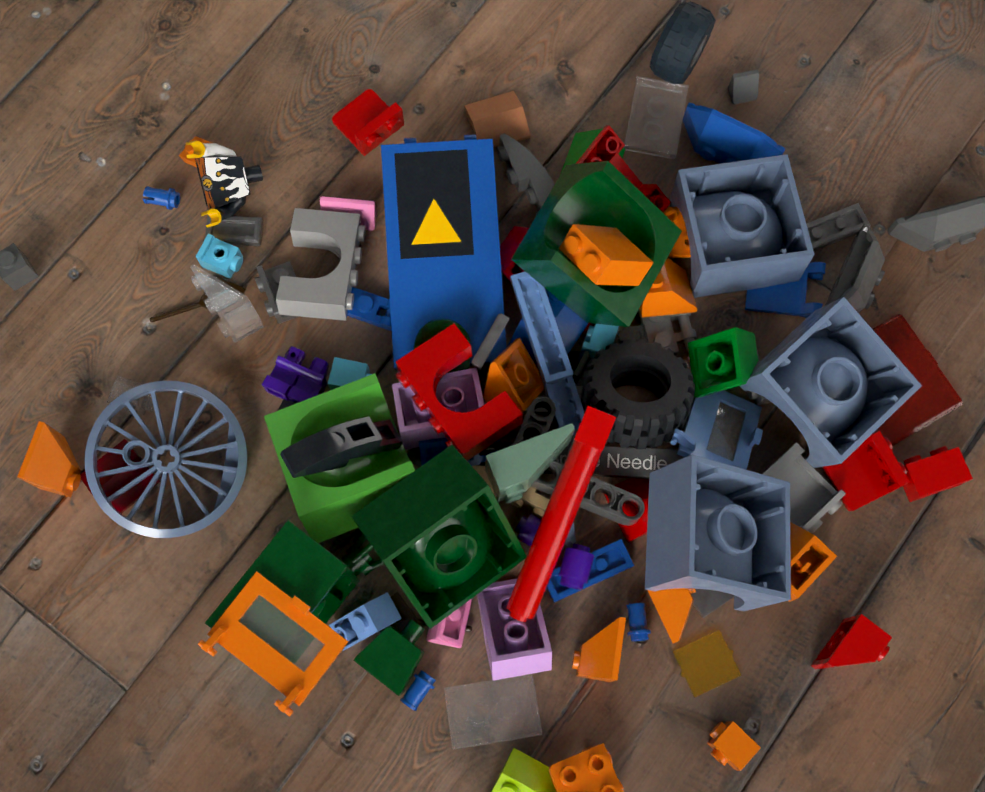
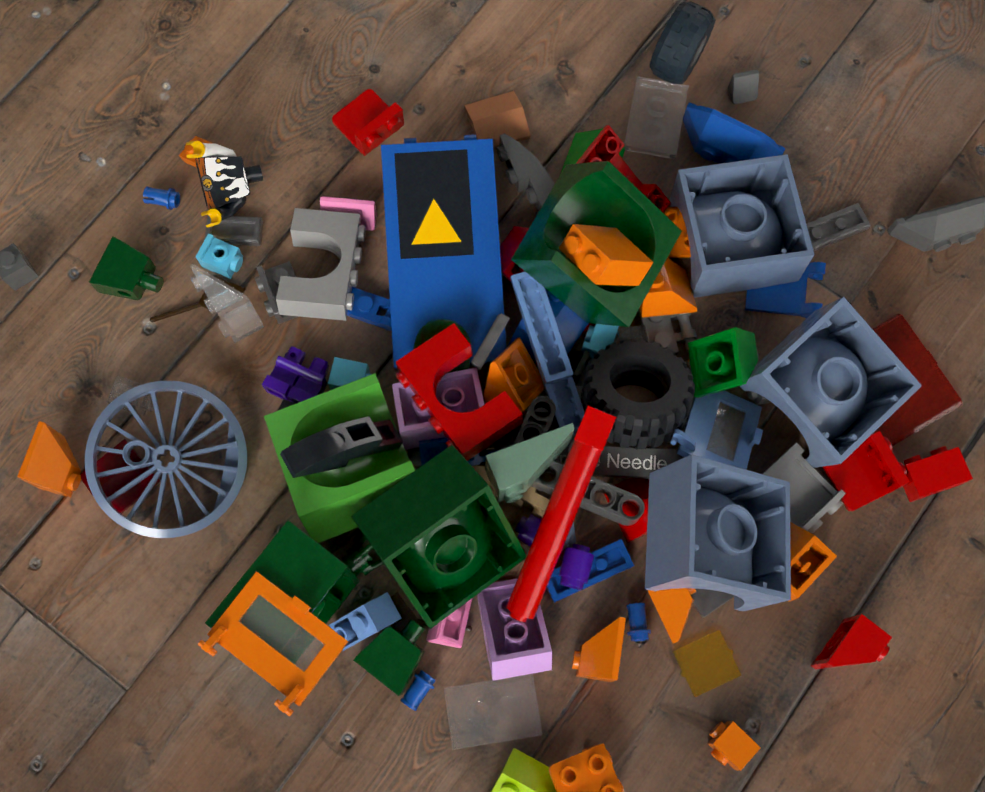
(125, 272): none -> dark green torso
(859, 271): dark grey wedge -> none

